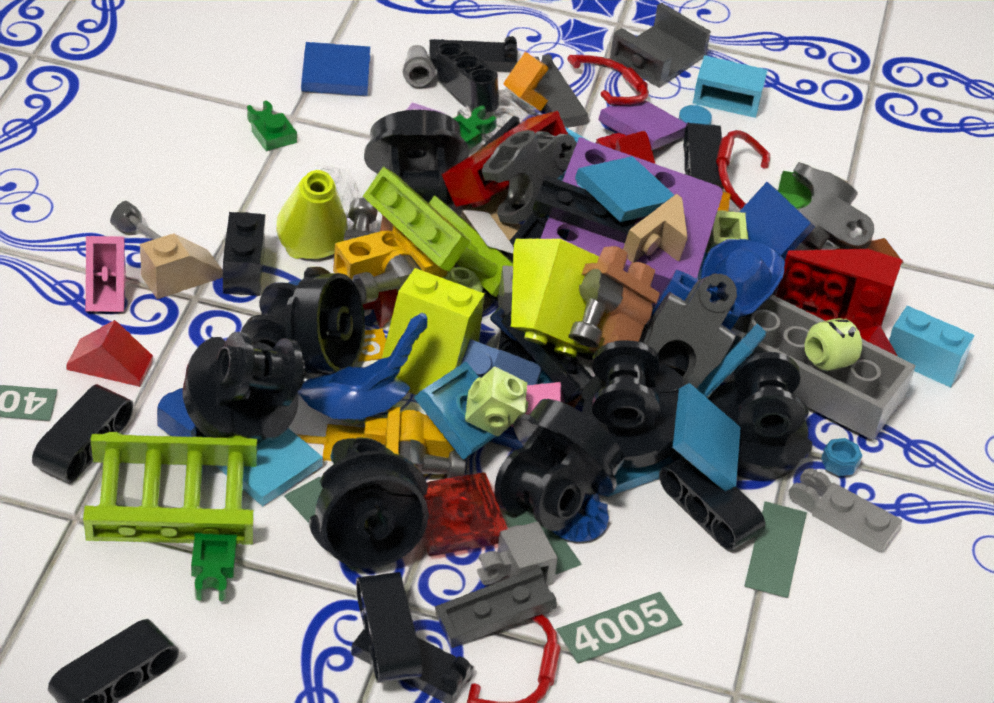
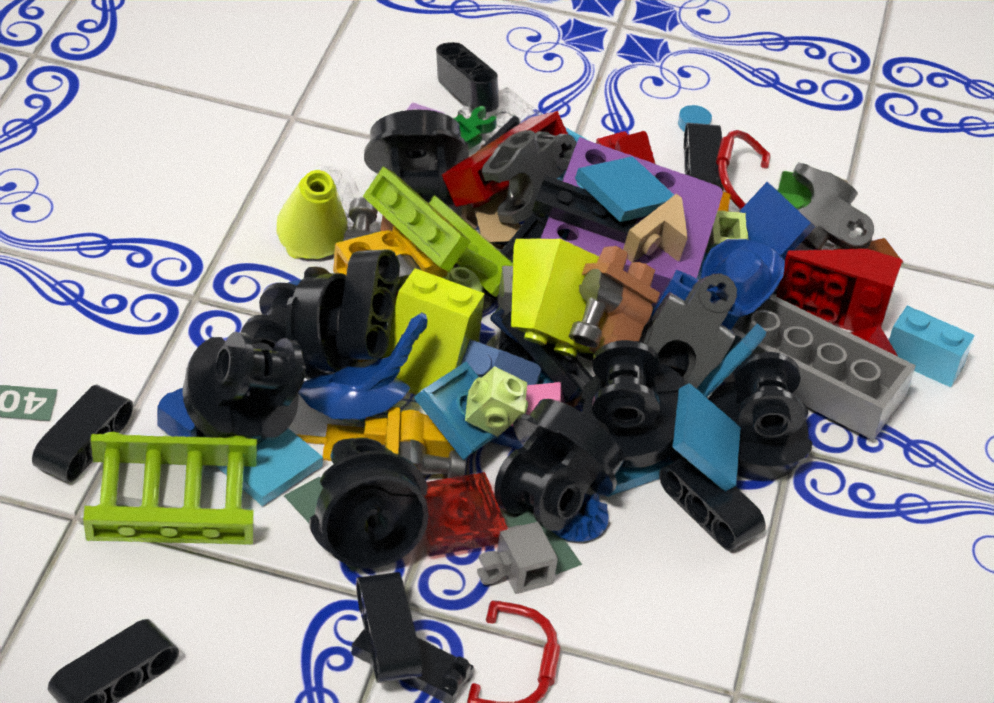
(105, 273): bright pink slope -> none
(111, 355): red slope -> none
(129, 218): dark grey hinge -> none
(175, 265): tan slope -> none
(213, 562): green plate -> none
(244, 253): black piece -> none
(270, 129): green plate -> none
(335, 68): blue tile -> none
(368, 304): none -> black beam
(418, 67): light grey cone -> none
(489, 230): white sticker -> none
(495, 607): dark grey hinge -> none
(498, 55): black hinge -> none
(525, 78): light orange panel -> none
(560, 96): dark grey hinge -> none
(619, 627): sand green sticker -> none
(627, 73): red piece -> none
(647, 117): medium lavender tile -> none
(664, 48): dark grey panel -> none
(729, 86): medium azure piece -> none
(776, 550): sand green sticker -> none
(833, 344): yellowish green head -> none
(841, 456): dark azure tile -> none
(844, 510): light grey hinge -> none

